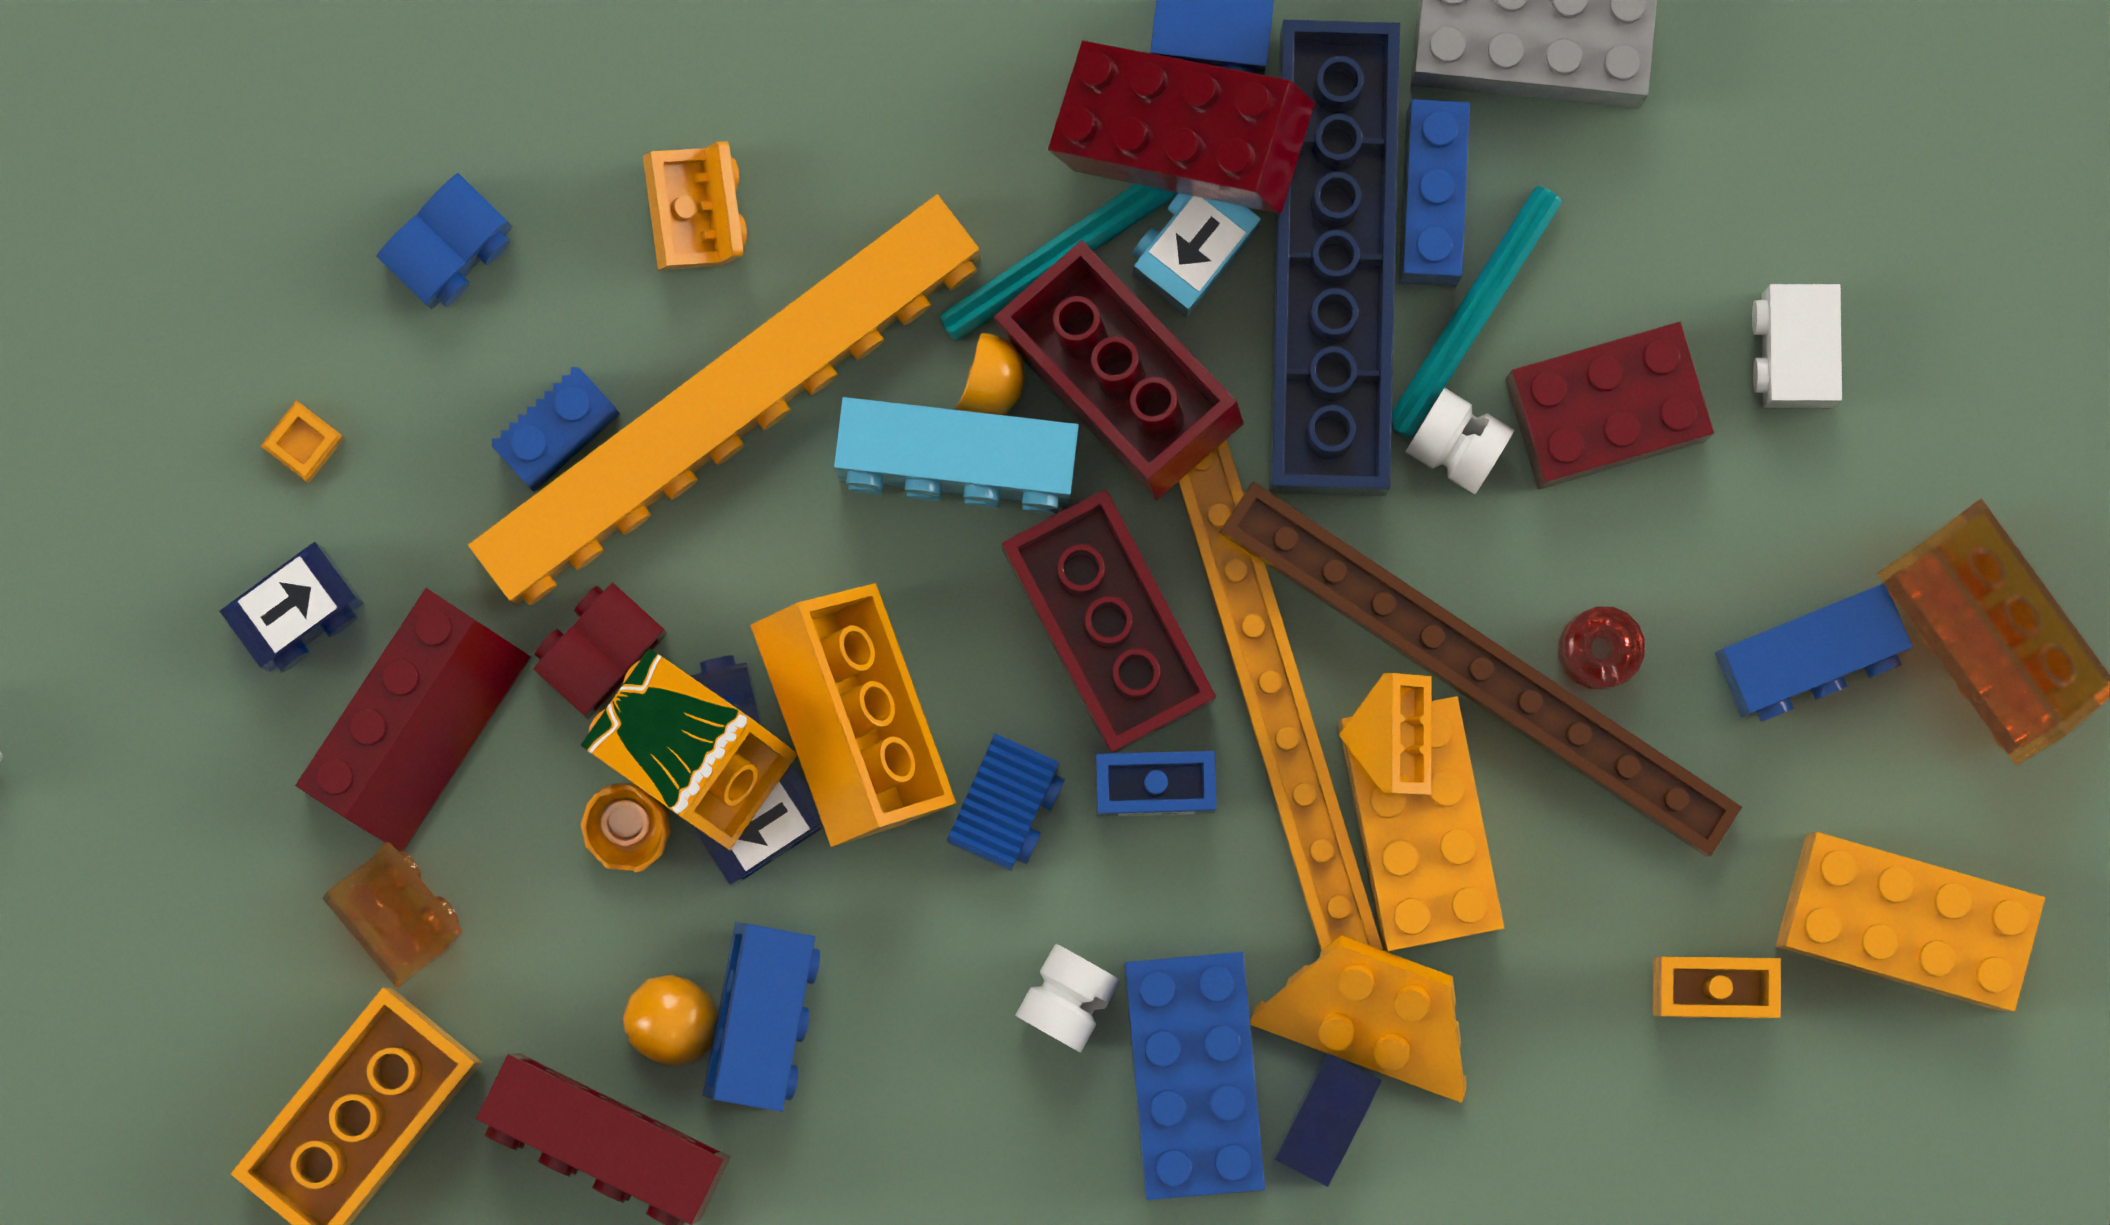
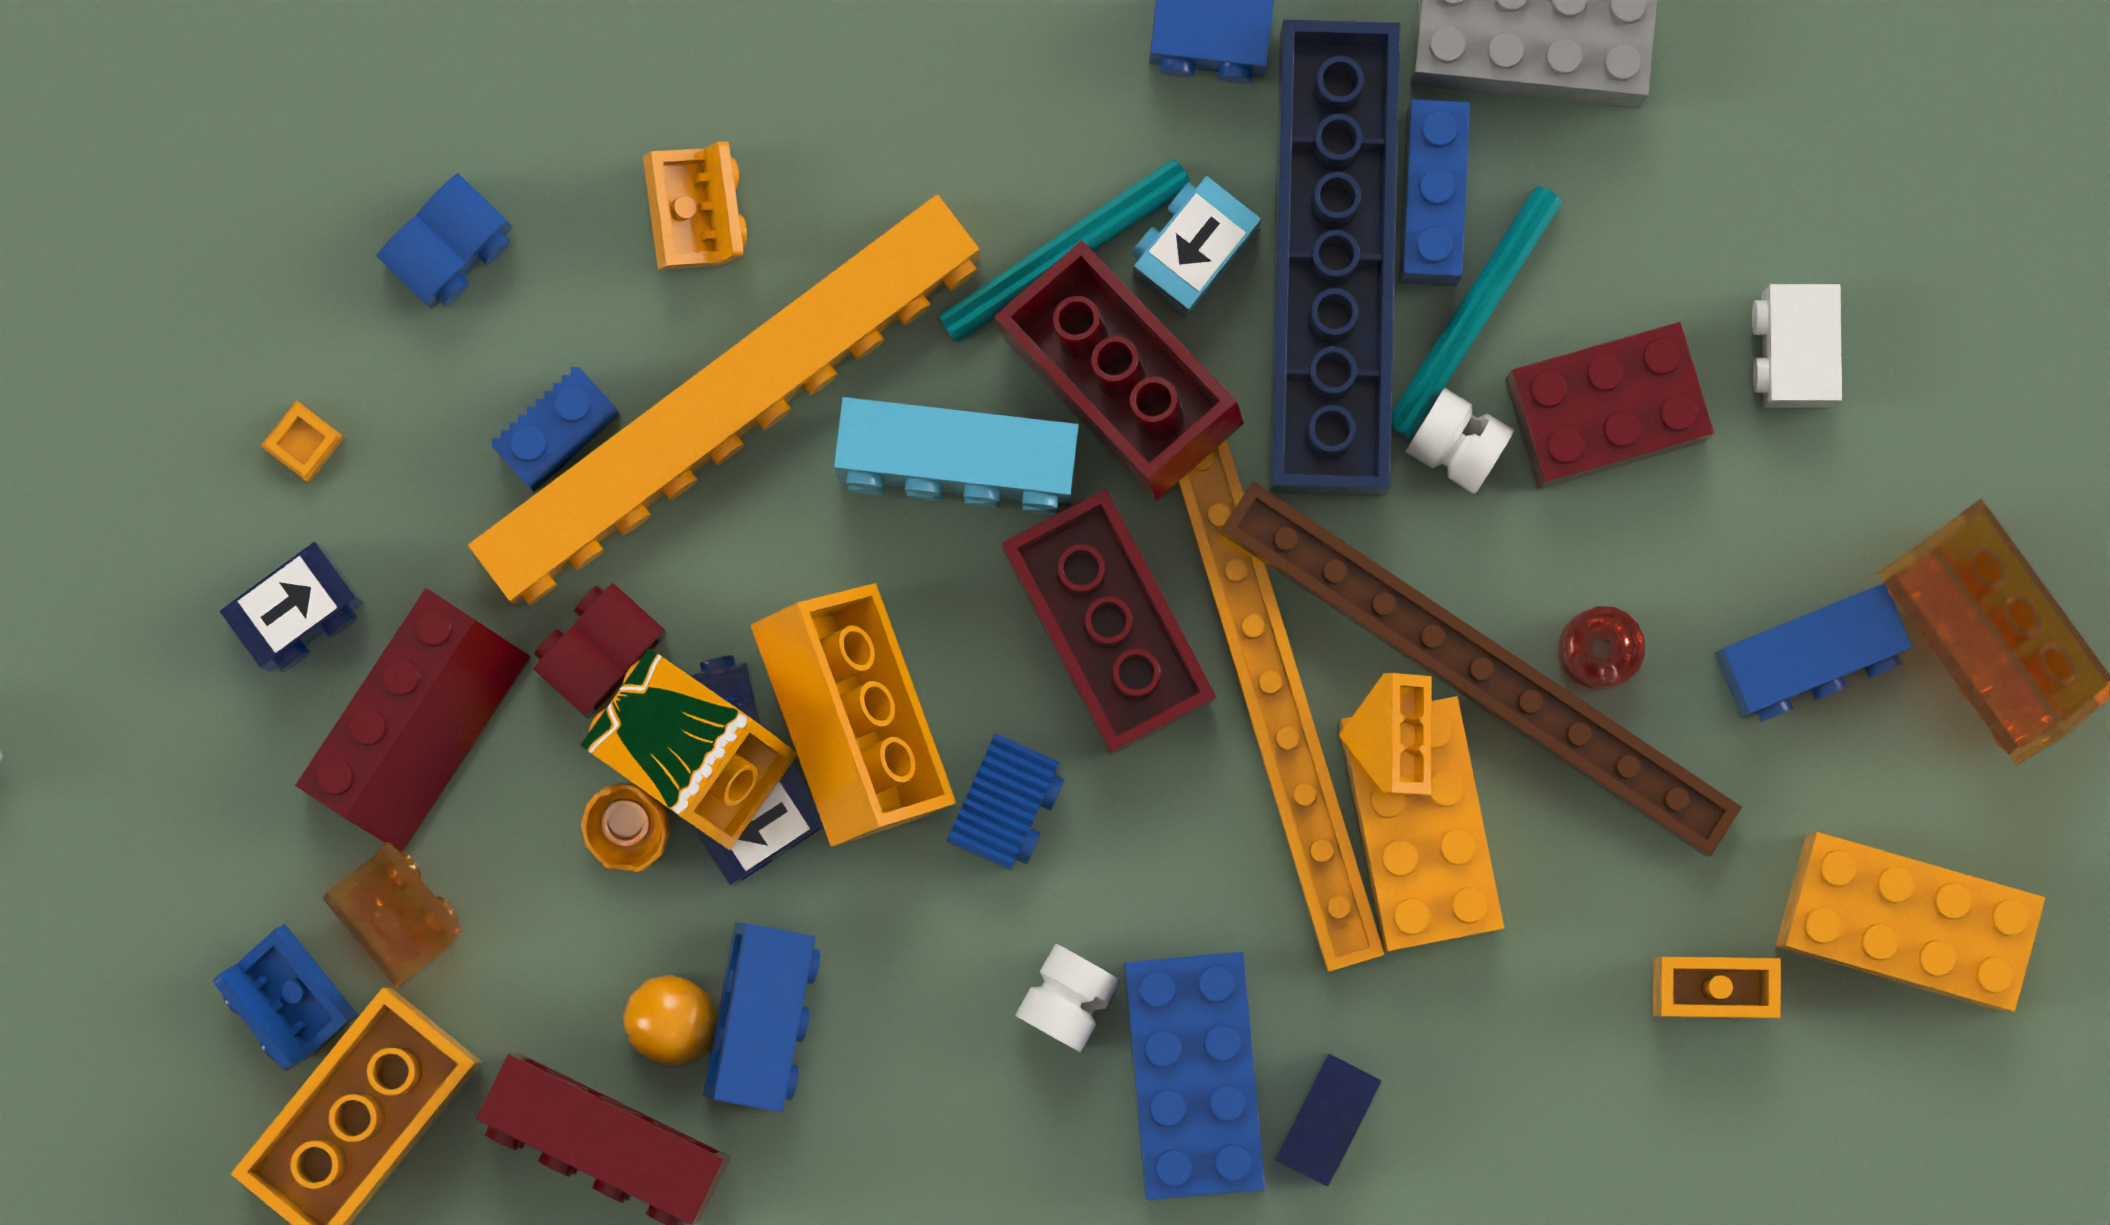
(285, 999): none -> blue bracket
(994, 377): light orange hair -> none
(1155, 783): blue brick -> none
(1181, 126): dark red brick -> none
(1373, 1014): light orange wing -> none

